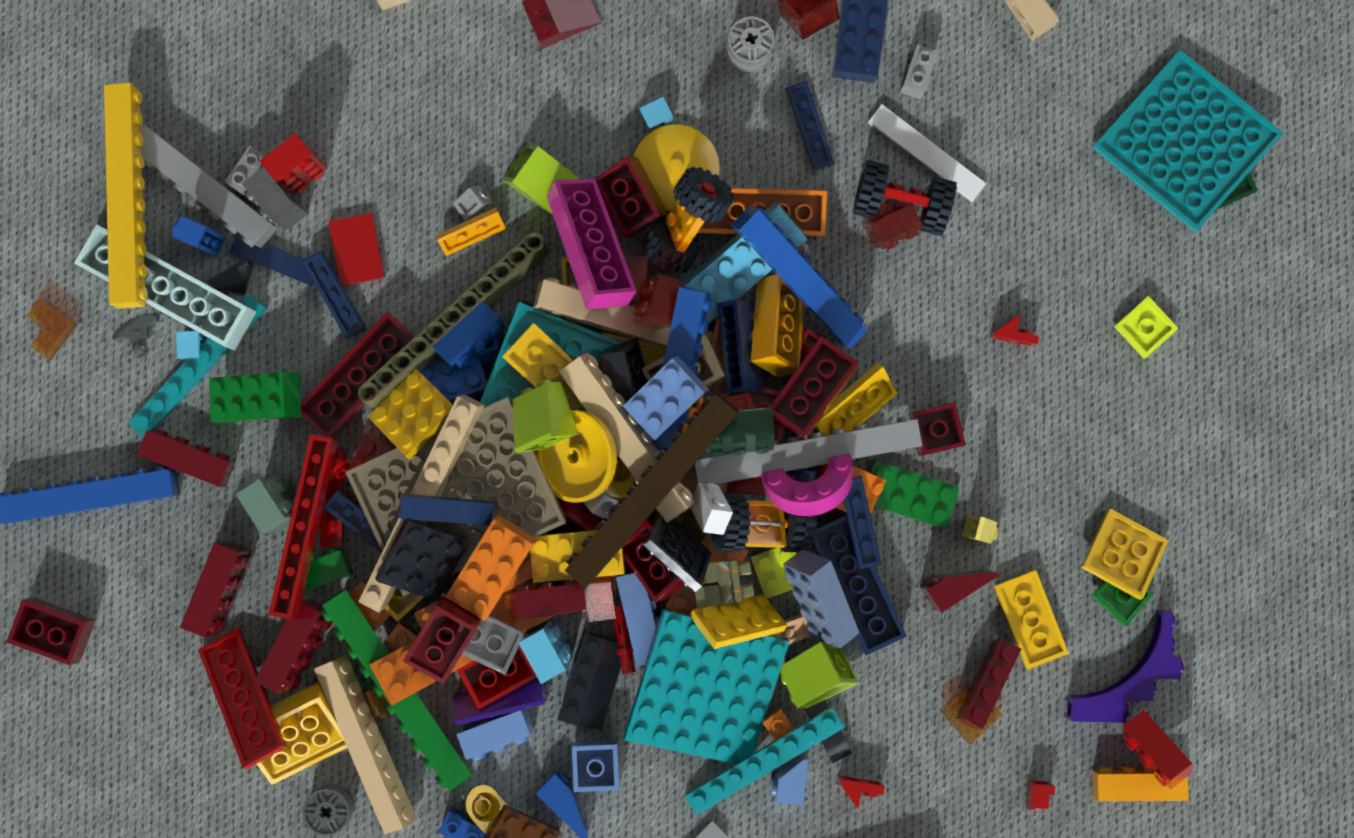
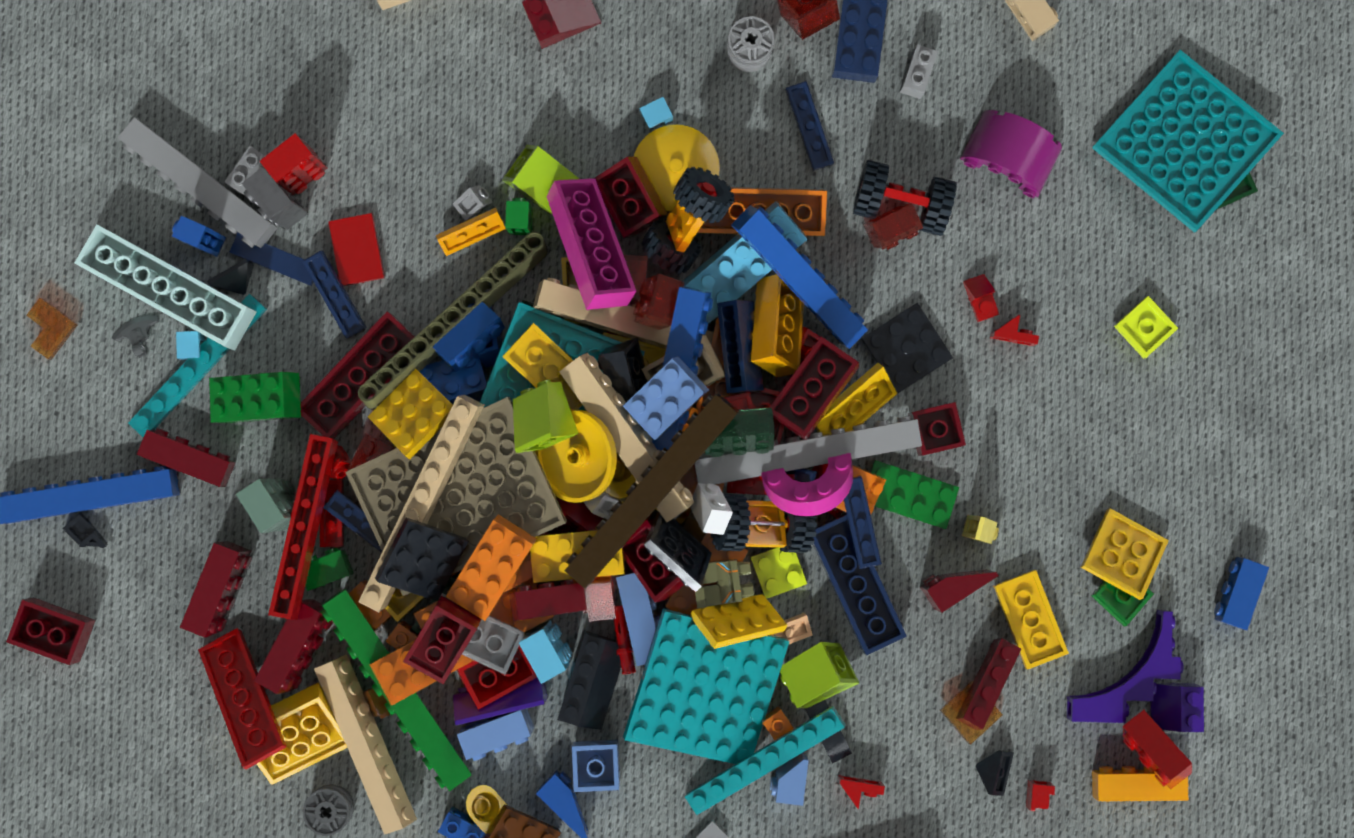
(84, 532): none -> black slope
(124, 196): yellow brick -> none
(445, 509): dark blue tile -> none
(518, 217): none -> green brick
(821, 598): sand blue brick -> none
(907, 347): none -> black plate
(926, 152): white tile -> none
(981, 297): none -> red slope
(995, 771): none -> black slope
(1013, 148): none -> magenta cylinder
(1178, 707): none -> dark purple slope
(1241, 593): none -> blue brick

